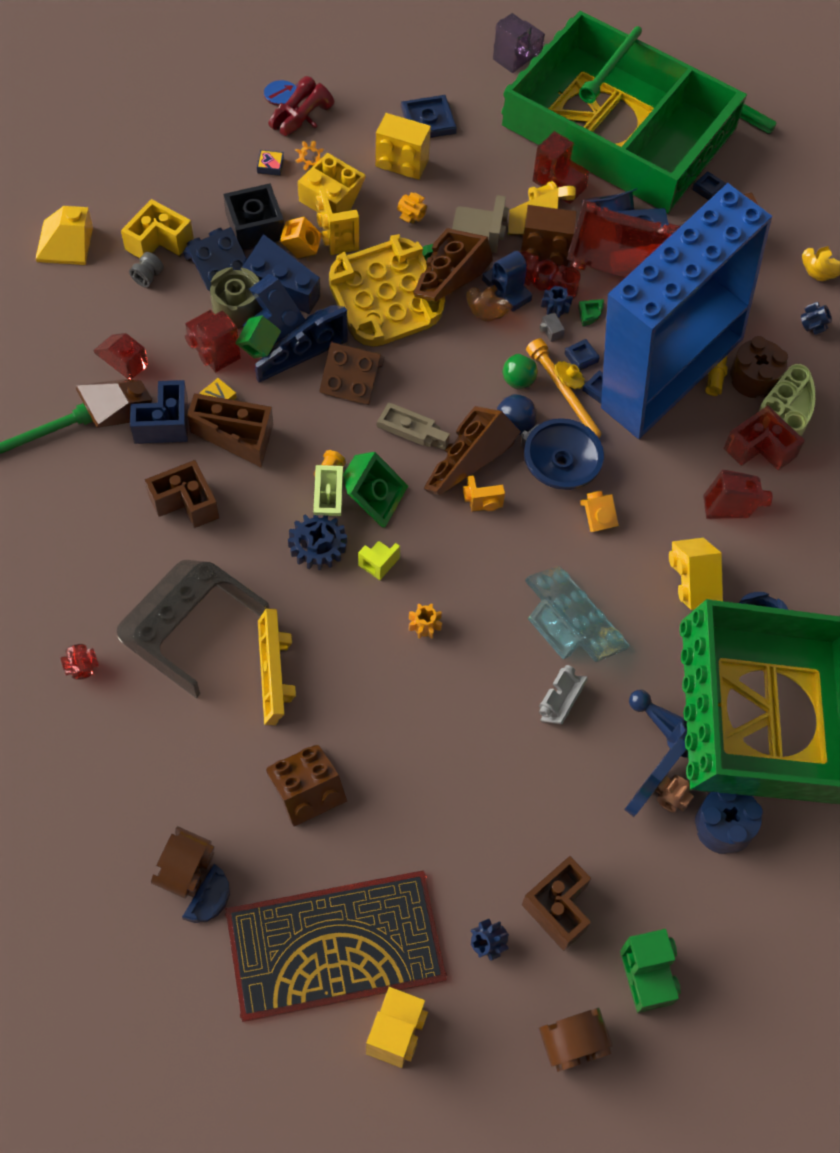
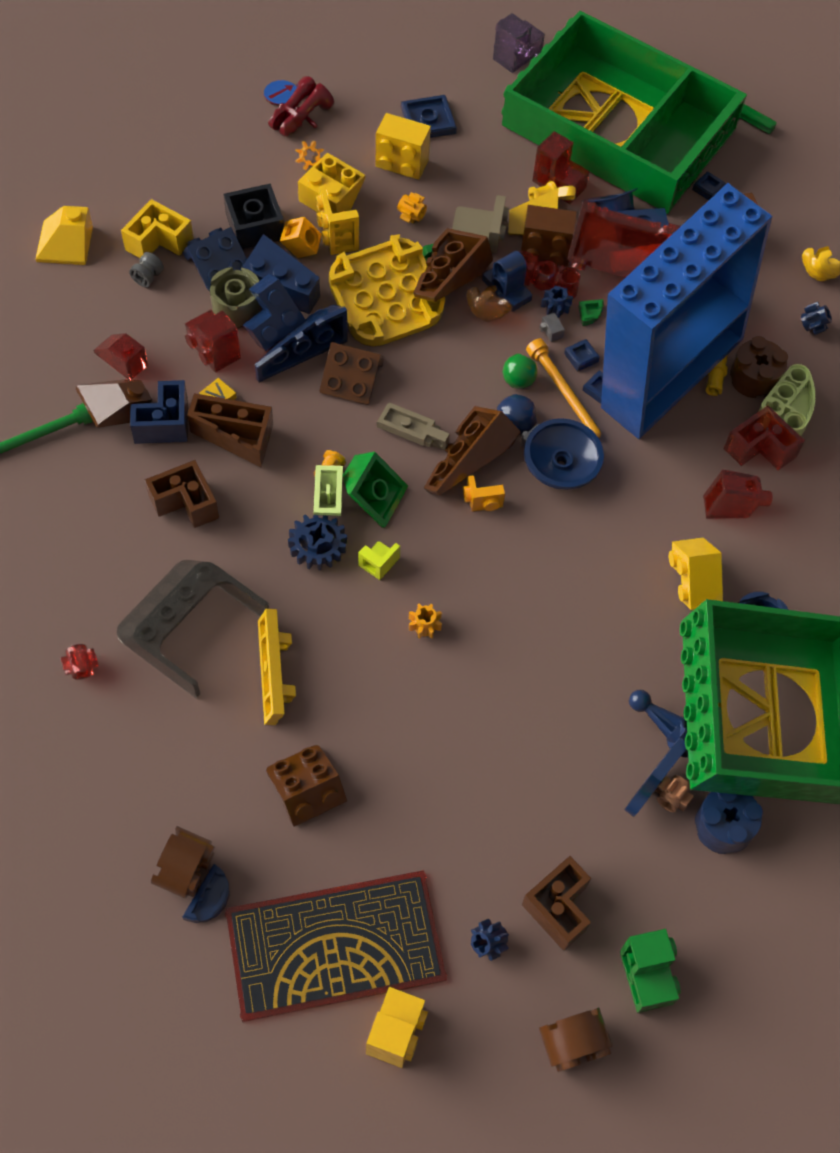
(258, 337): green panel -> none
(270, 162): tile -> none
(557, 704): light grey hinge -> none
(569, 374): yellow piece -> none
(570, 618): clear light blue bracket -> none
(591, 90): green piece -> none
(600, 511): light orange bracket -> none

